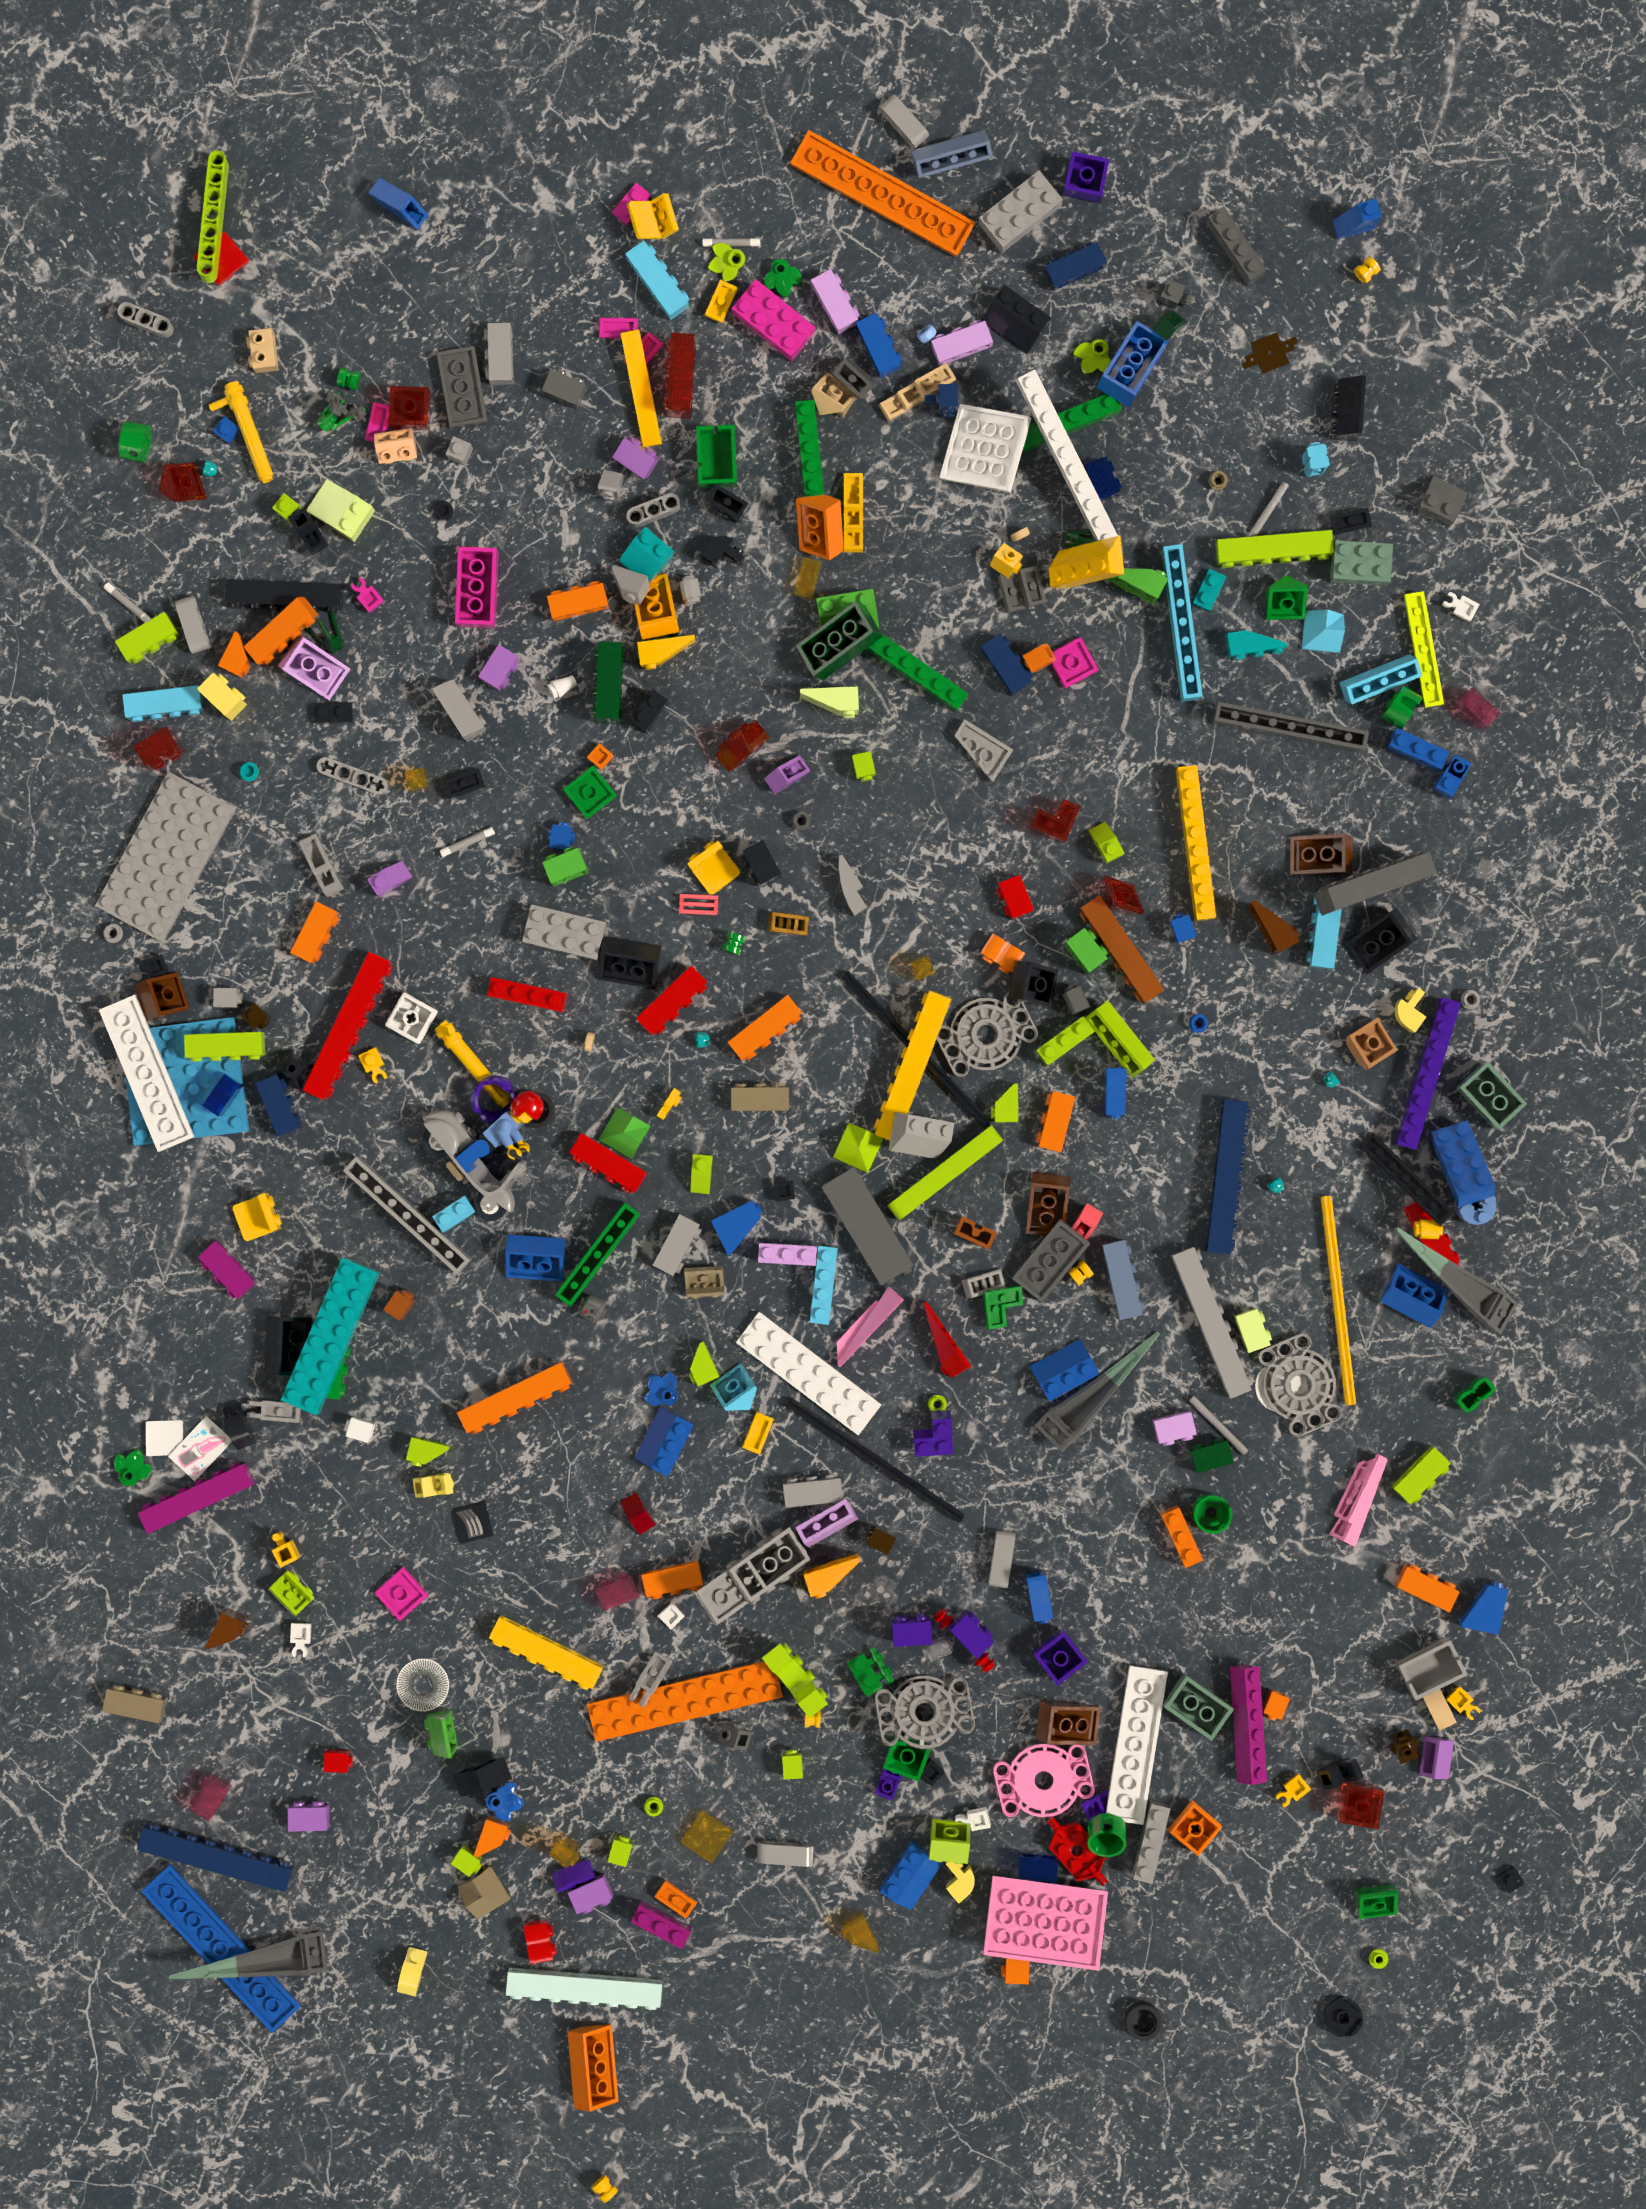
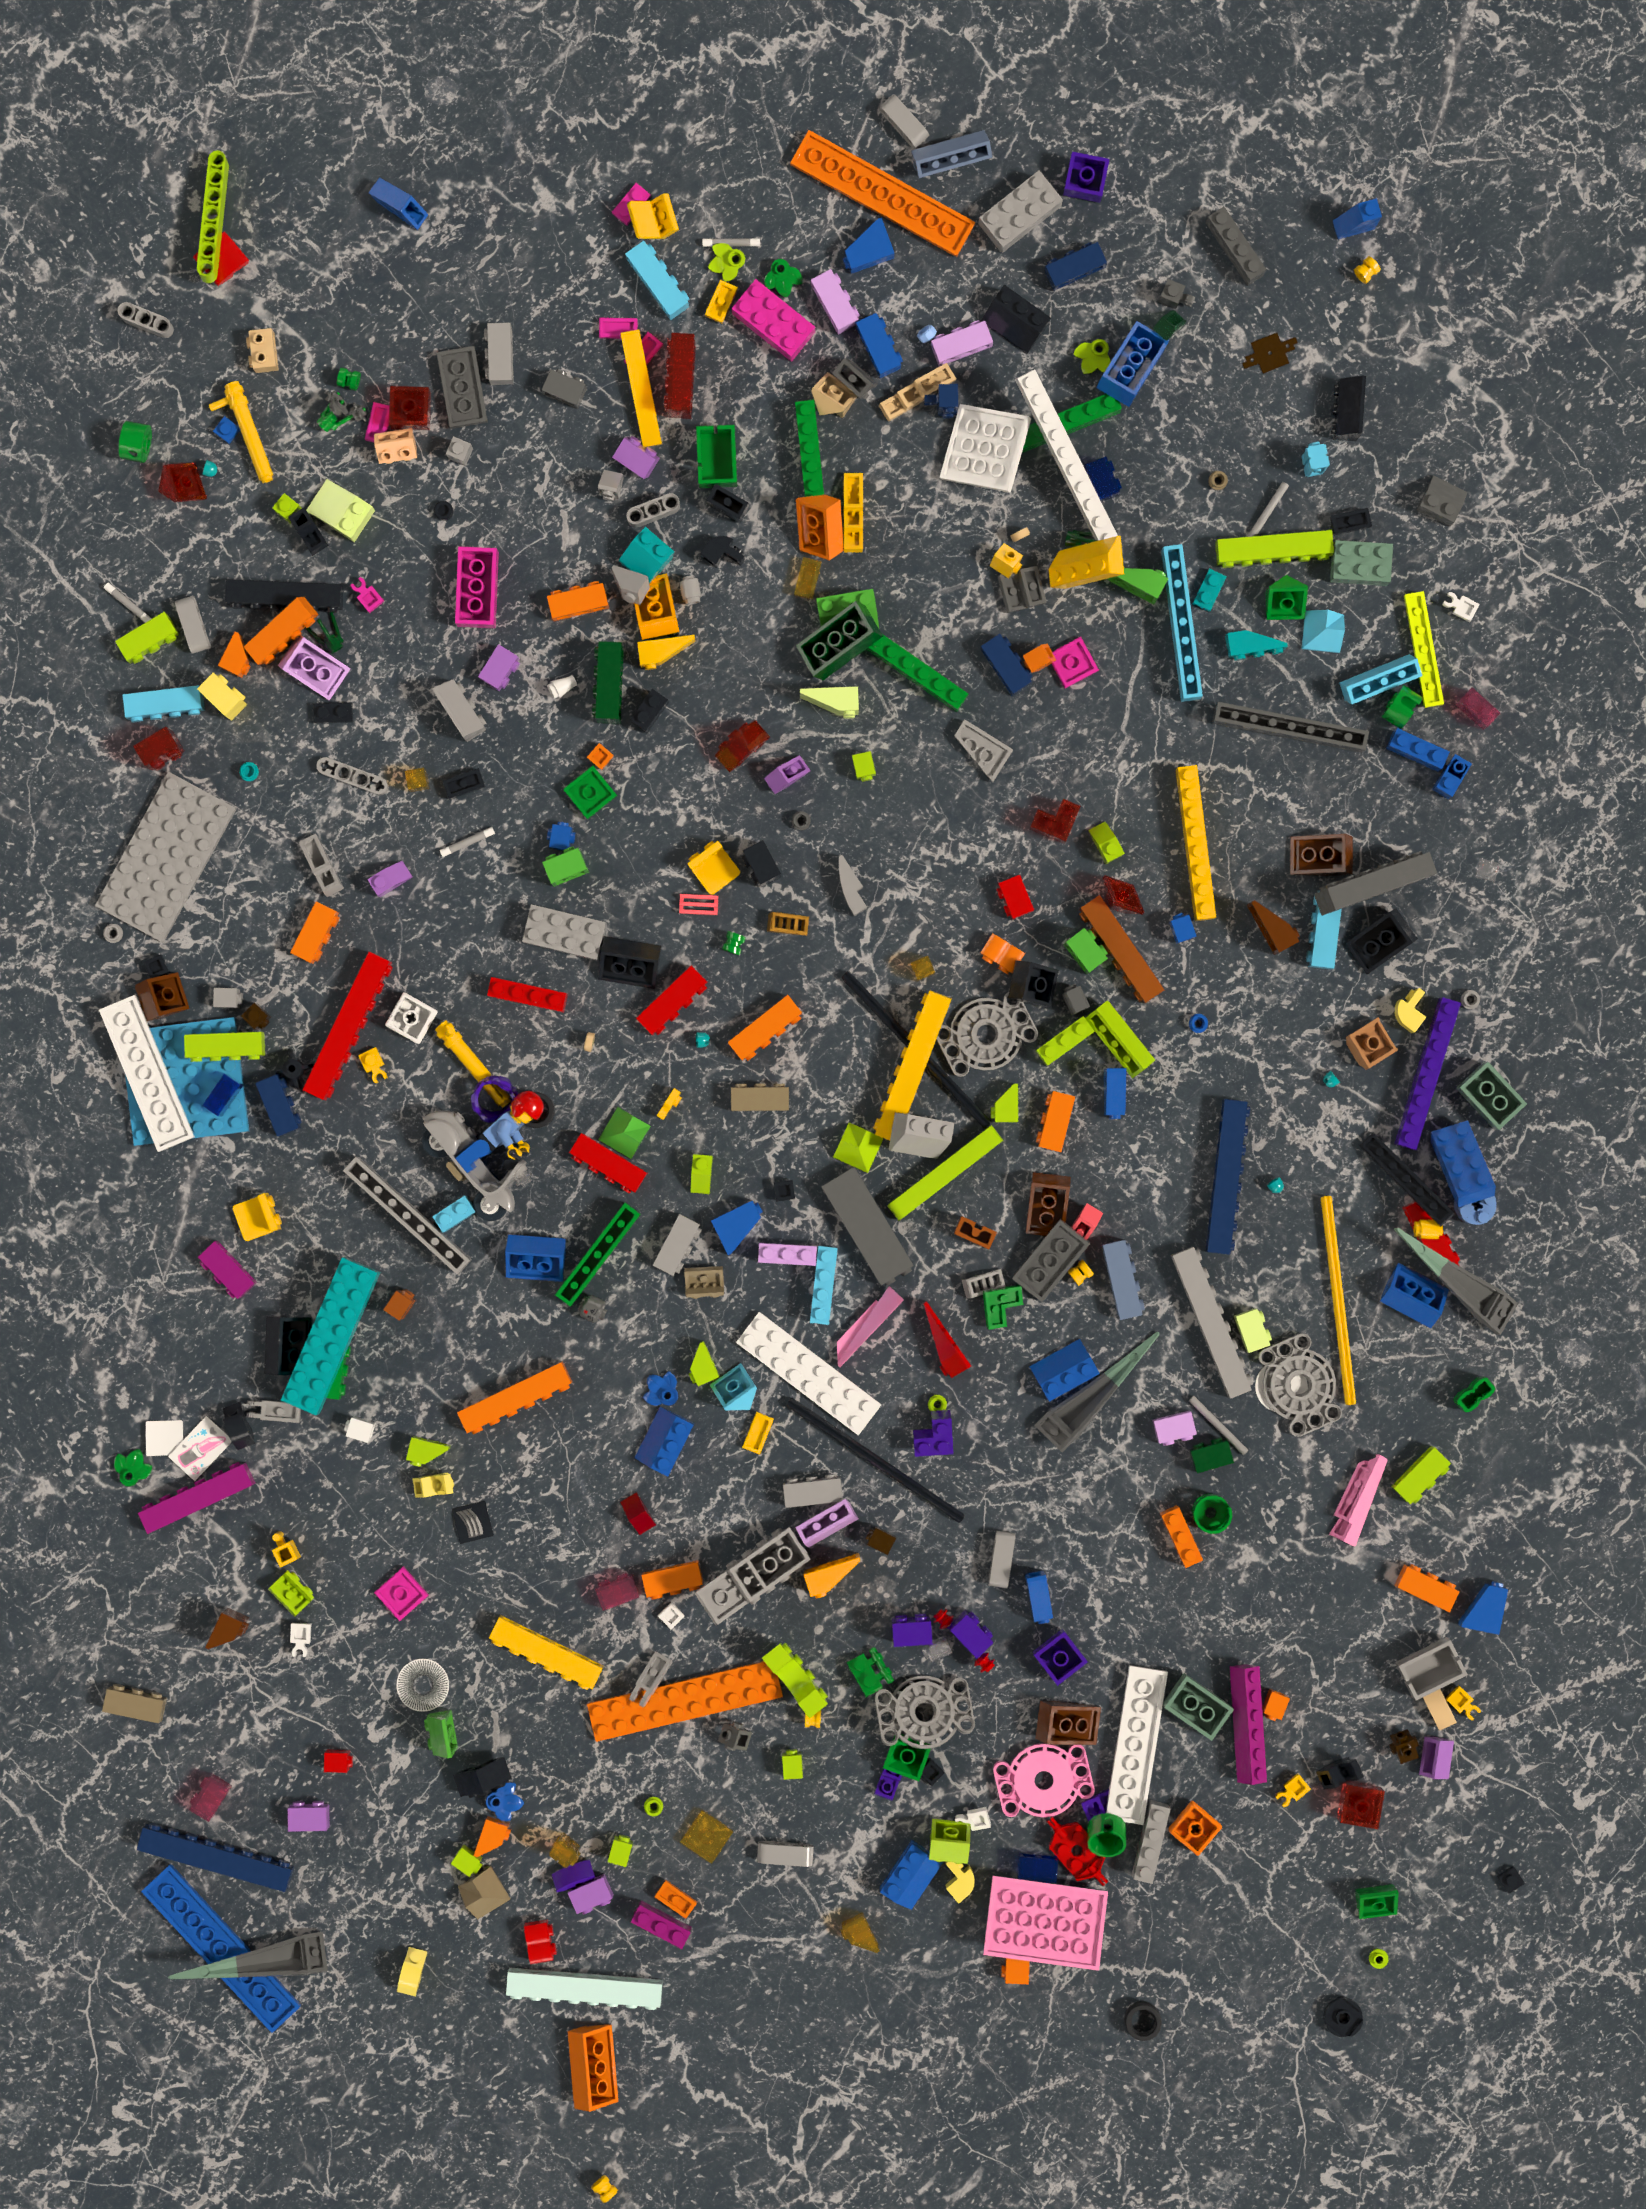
(869, 249): none -> blue slope

